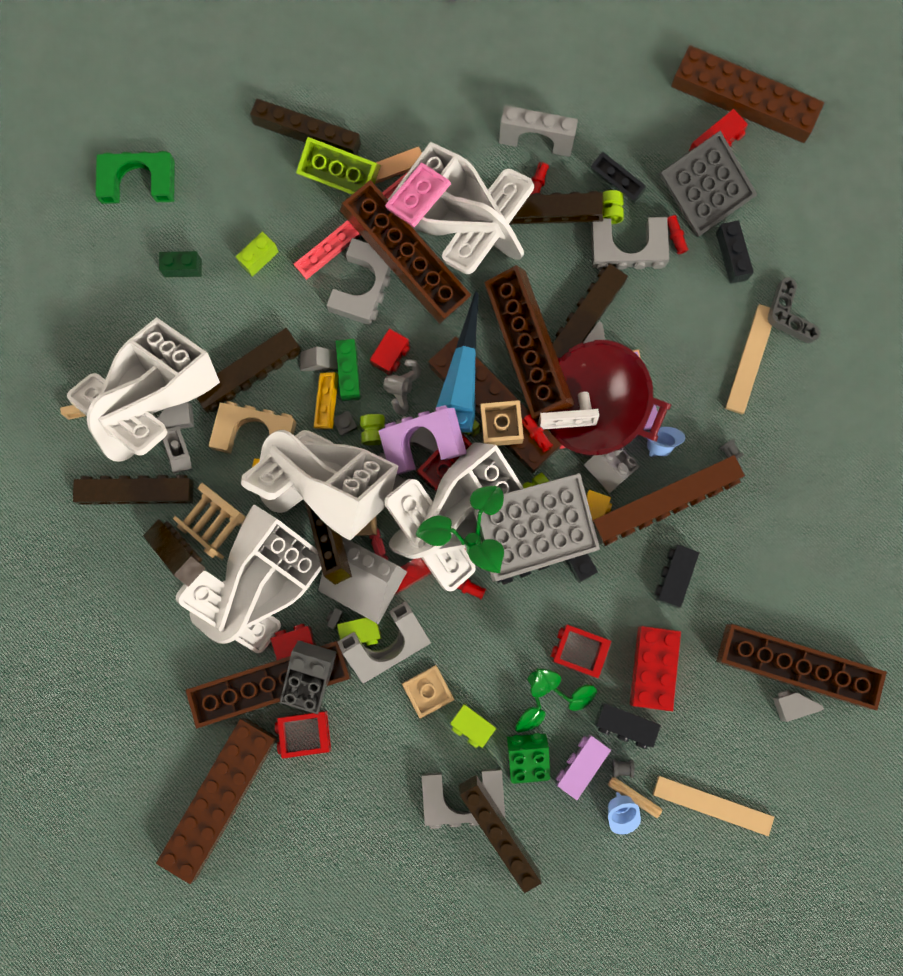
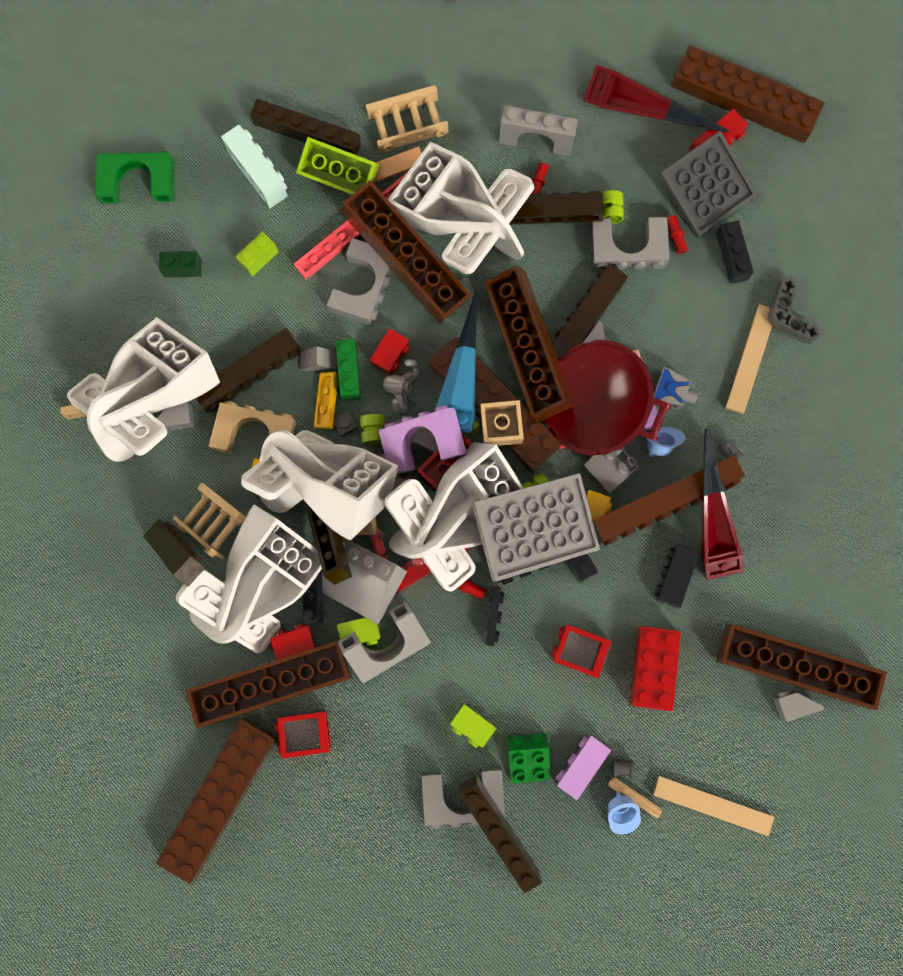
(133, 491): dark brown brick -> none
(176, 450): light grey slope -> none
(255, 166): none -> light aqua brick
(307, 676): dark grey slope -> none
(313, 602): none -> black plate
(334, 618): dark grey plate -> none
(402, 102): none -> tan fence
(418, 194): bright pink tile -> none
(428, 691): tan tile -> none
(485, 555): green plant -> none
(494, 616): none -> black plate
(536, 433): red pin -> none
(543, 682): green plant -> none
(584, 417): white piece -> none
(618, 93): none -> dark red plate
(618, 177): black brick -> none
(627, 726): black brick -> none
(673, 389): none -> torso
(719, 543): none -> dark red plate

